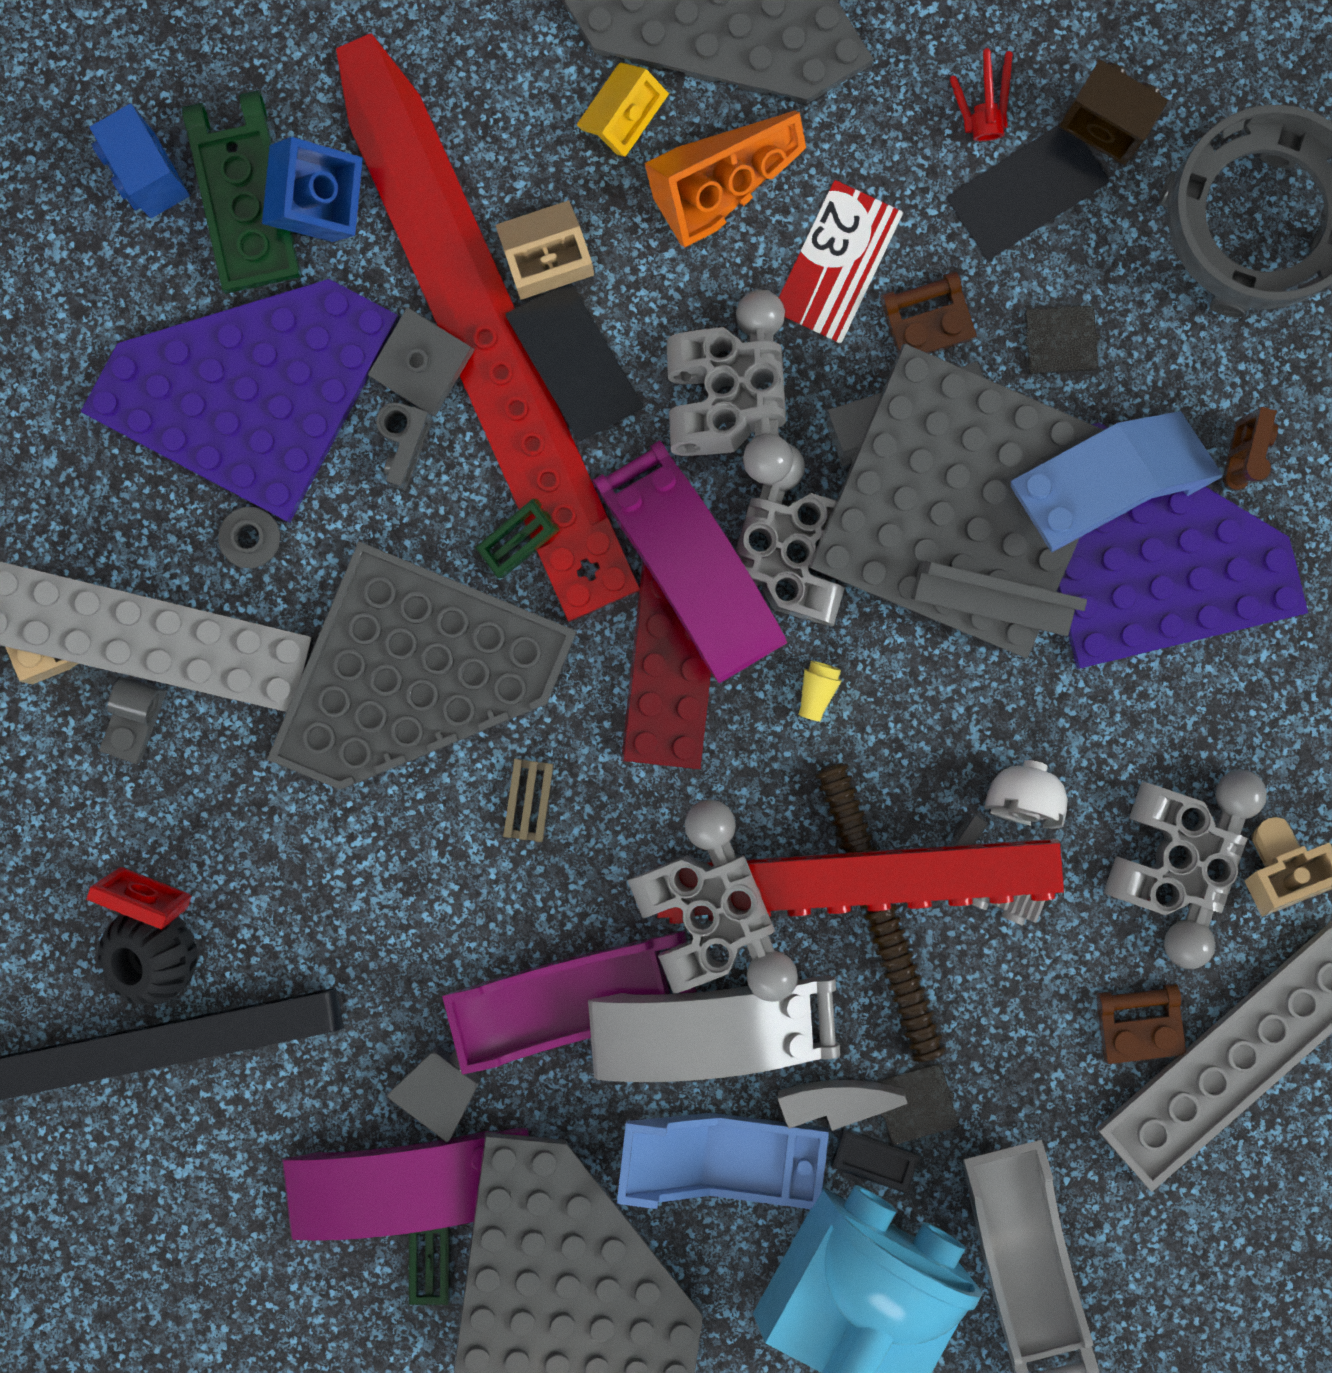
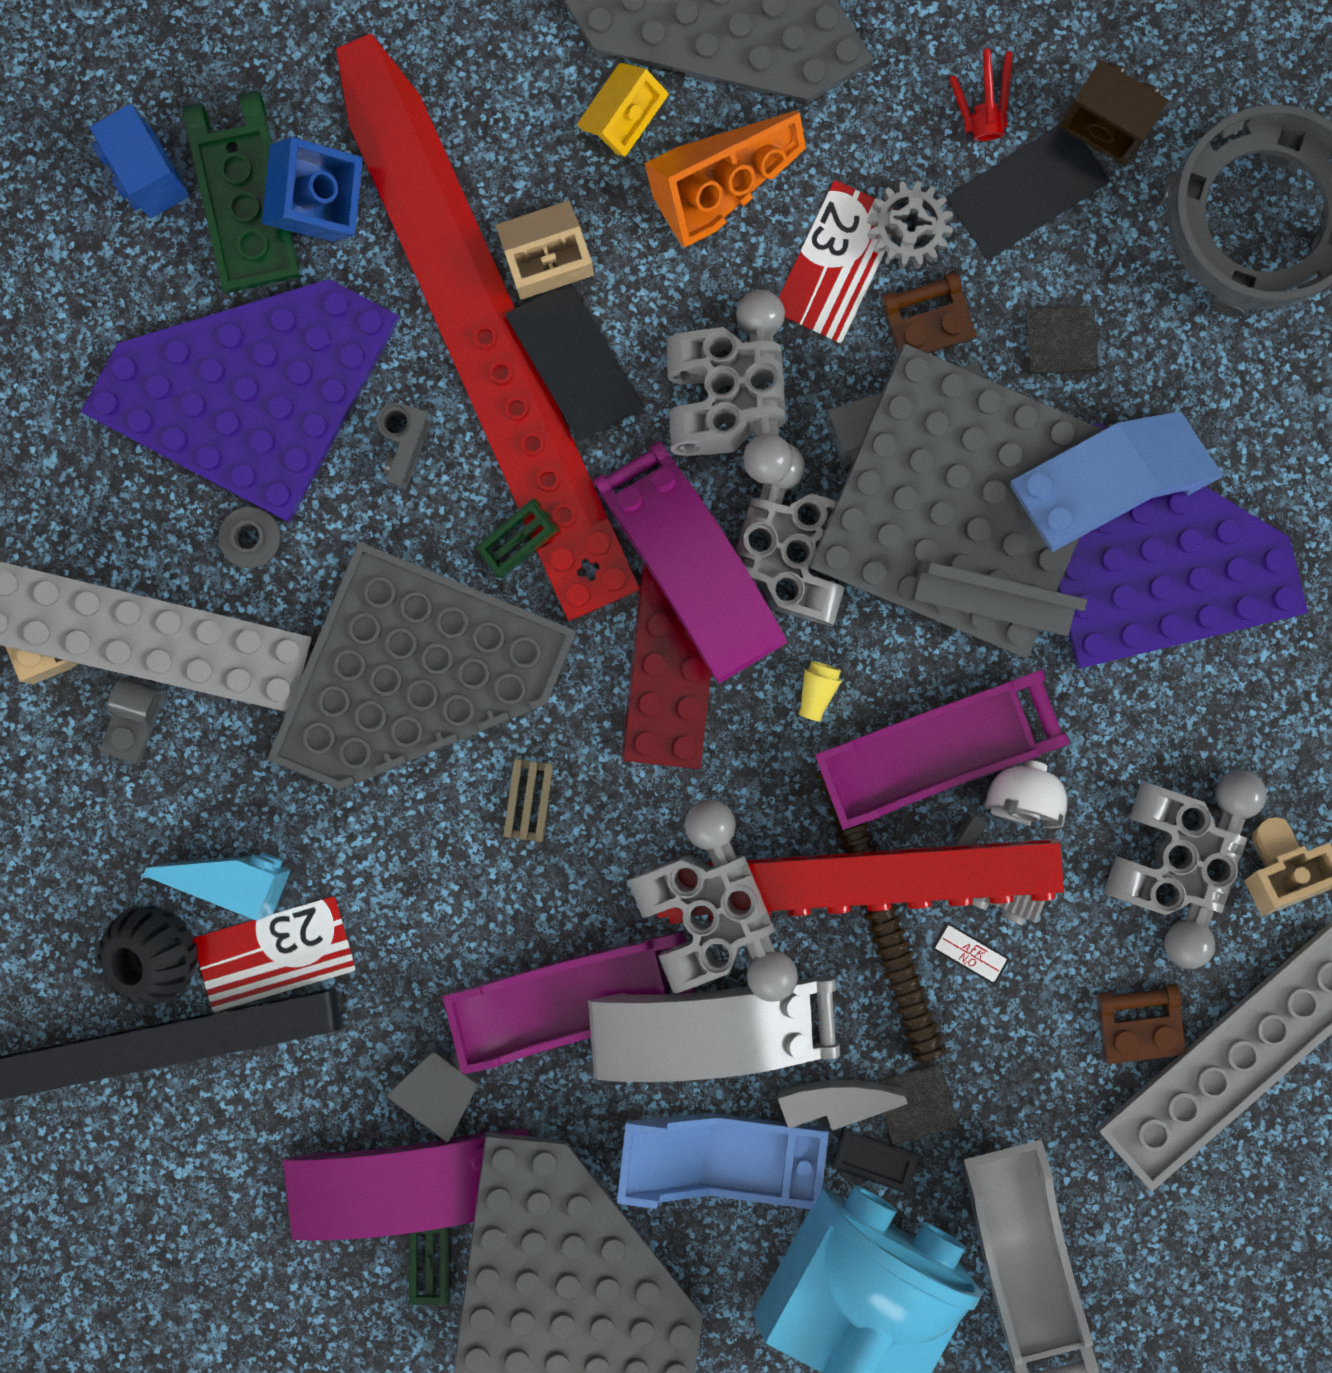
(139, 897): red tile -> none
(239, 884): none -> medium azure slope
(274, 954): none -> sticker
(421, 362): dark grey plate -> none
(925, 225): none -> light grey gear
(937, 750): none -> magenta windscreen
(971, 953): none -> white sticker
(1249, 449): reddish brown plate -> none

